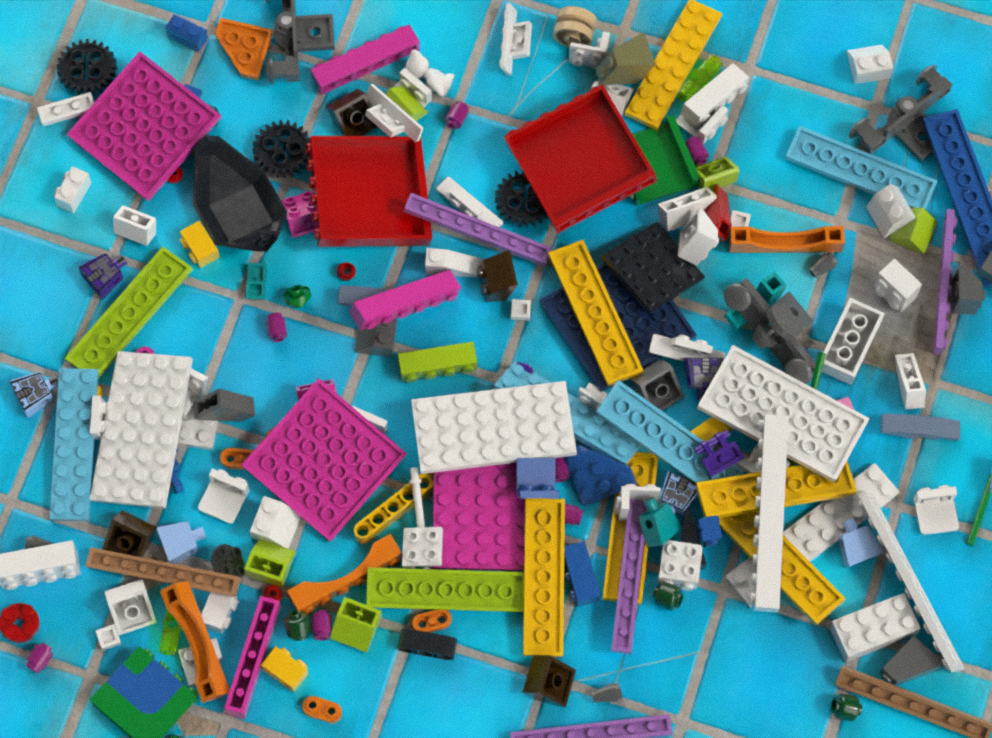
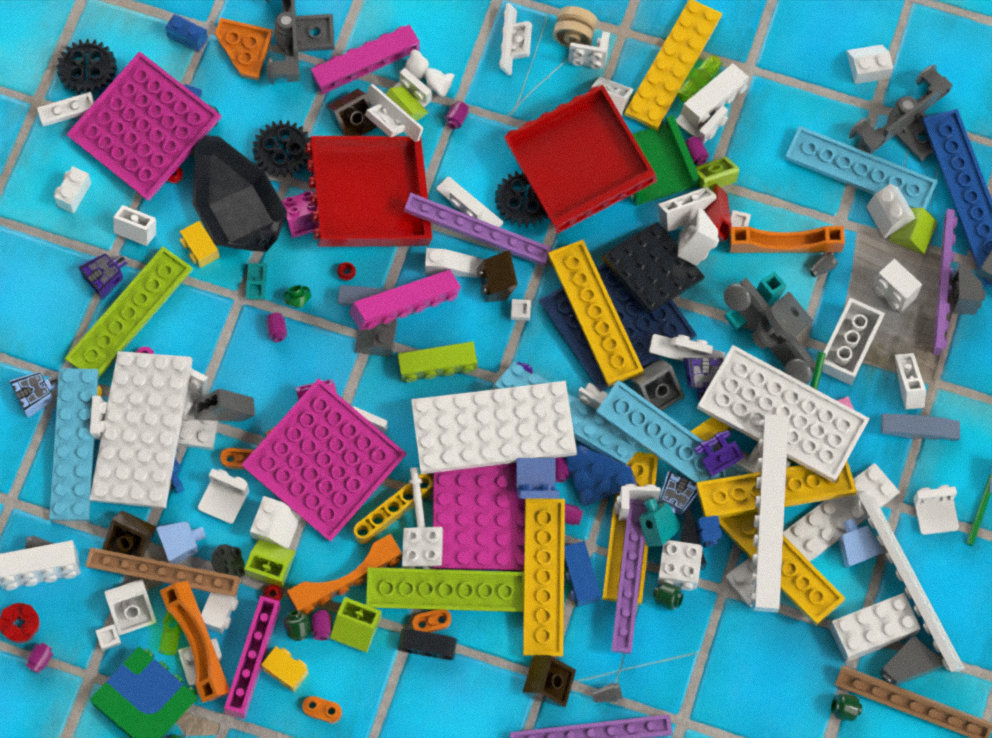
(626, 63): olive slope -> none

